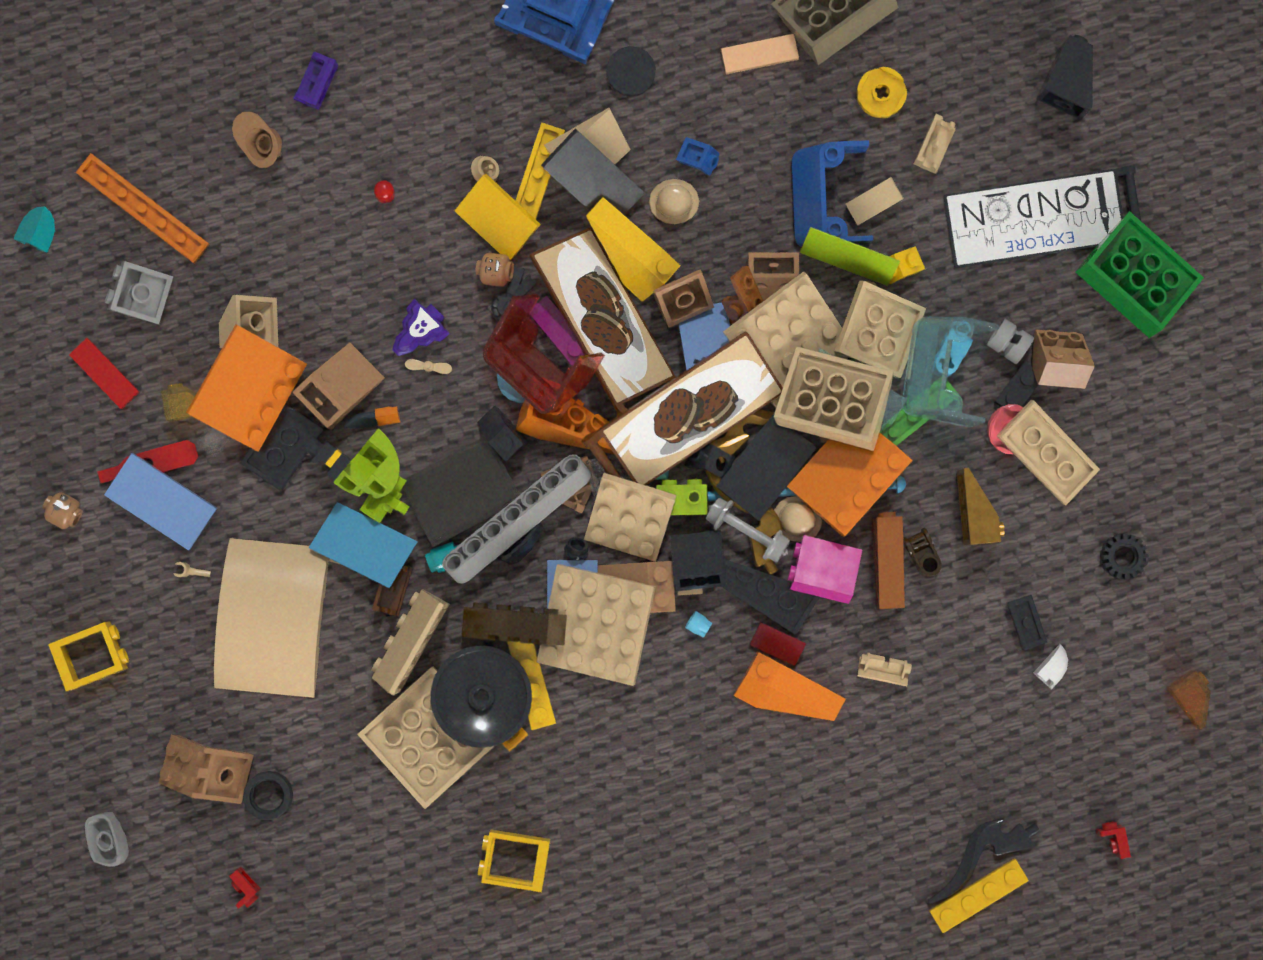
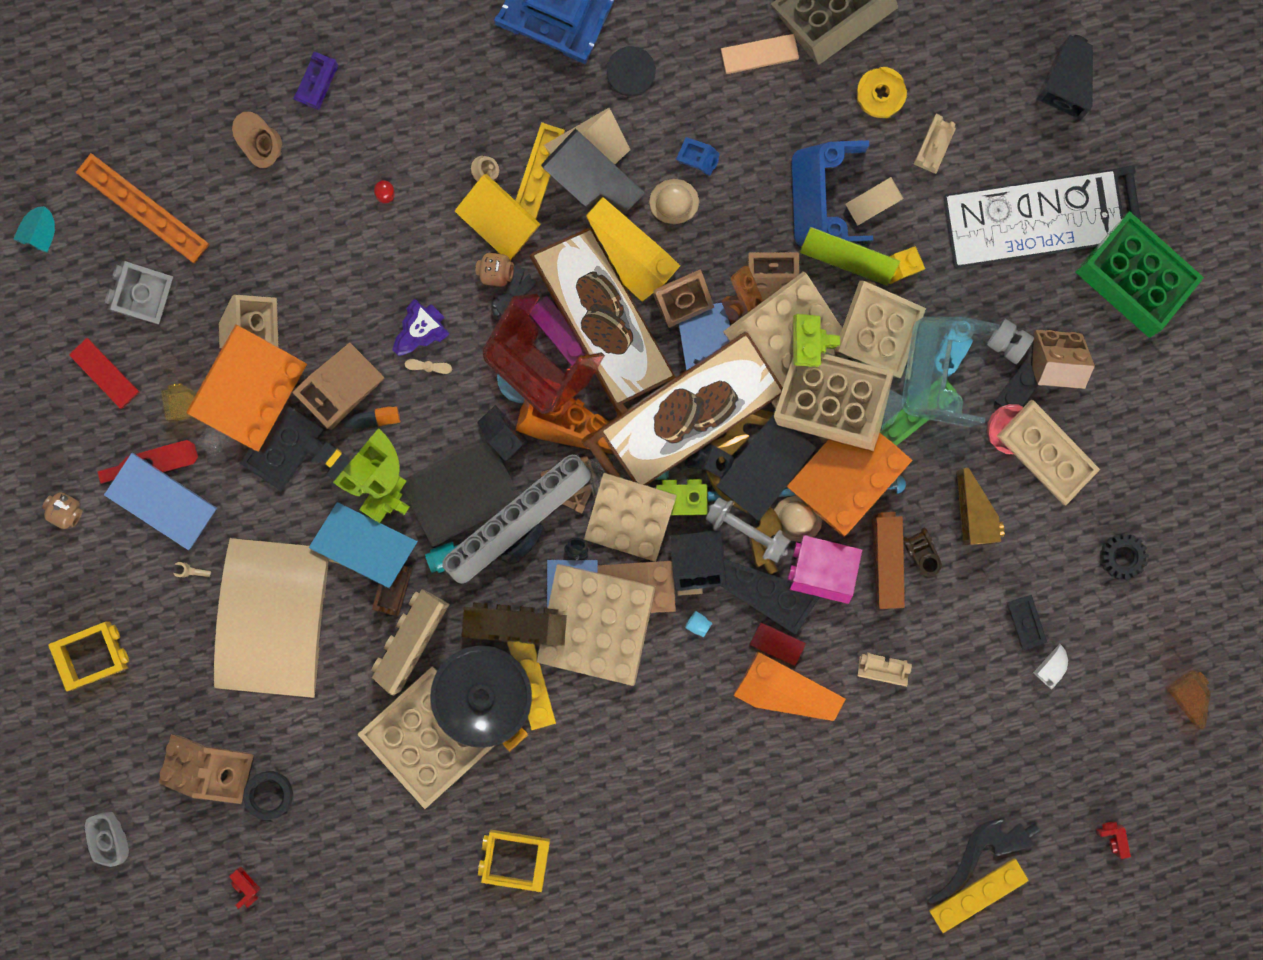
(810, 340): none -> lime hinge

